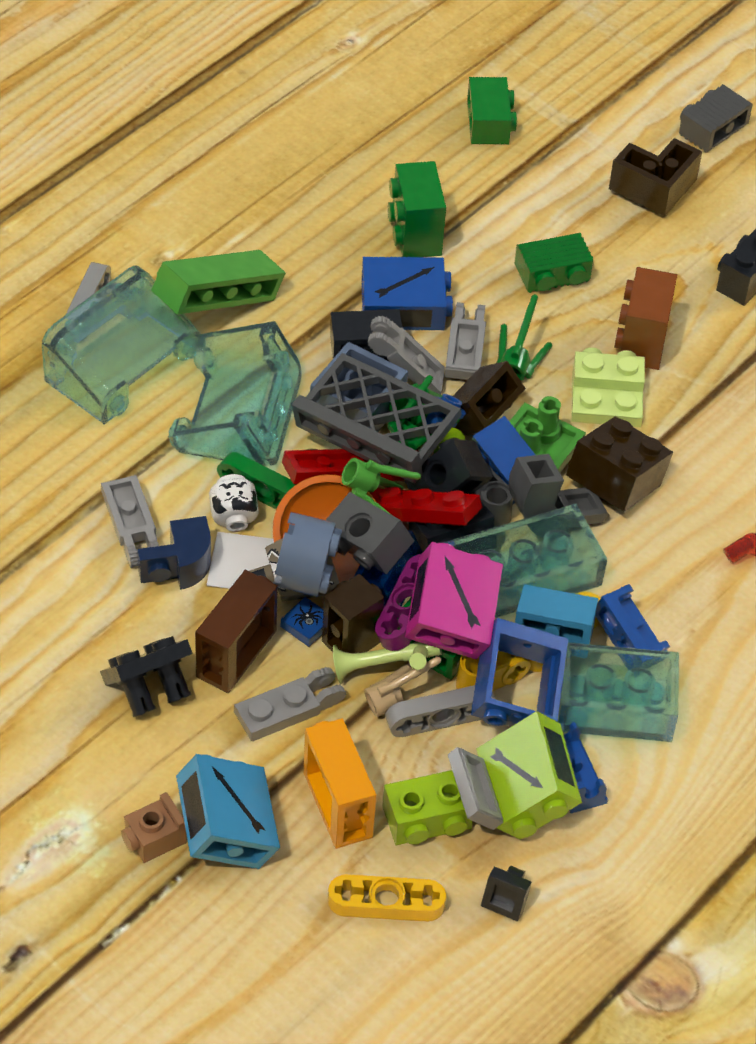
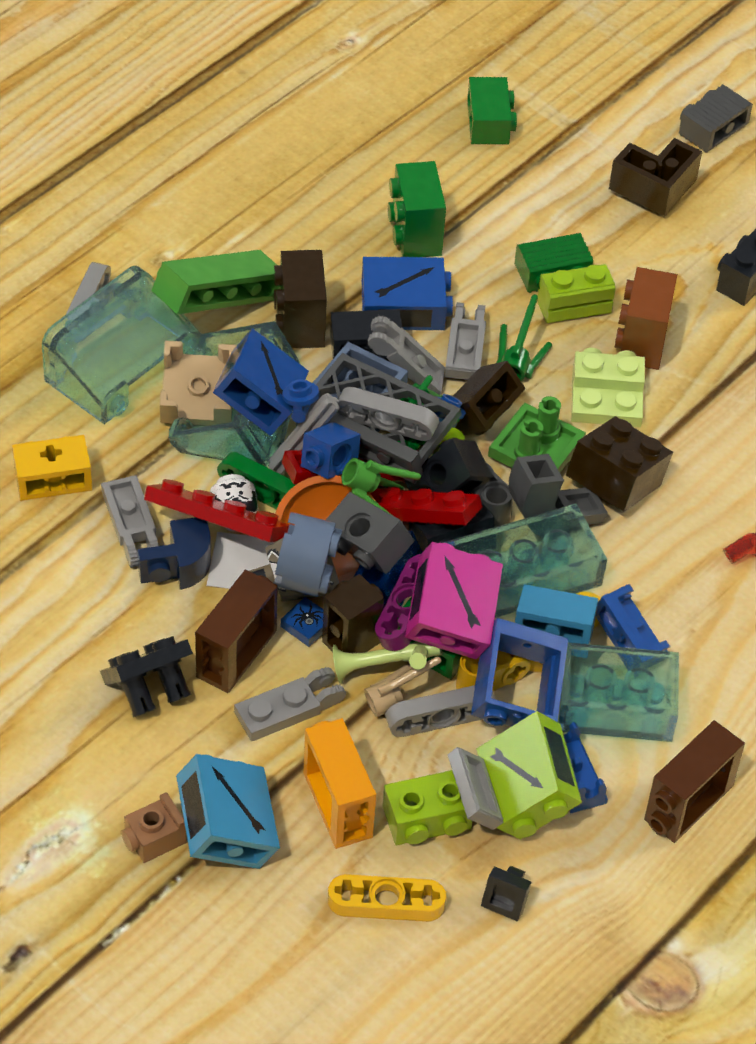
(52, 467): none -> yellow brick
(190, 386): none -> tan panel
(229, 514): none -> red plate
(255, 381): none -> blue brick
(300, 395): none -> blue plate
(301, 298): none -> dark brown brick
(318, 416): none -> light grey axle
(329, 449): none -> blue brick
(388, 413): none -> light grey beam
(501, 446): blue hinge -> none
(576, 293): none -> lime brick
(693, 781): none -> reddish brown window

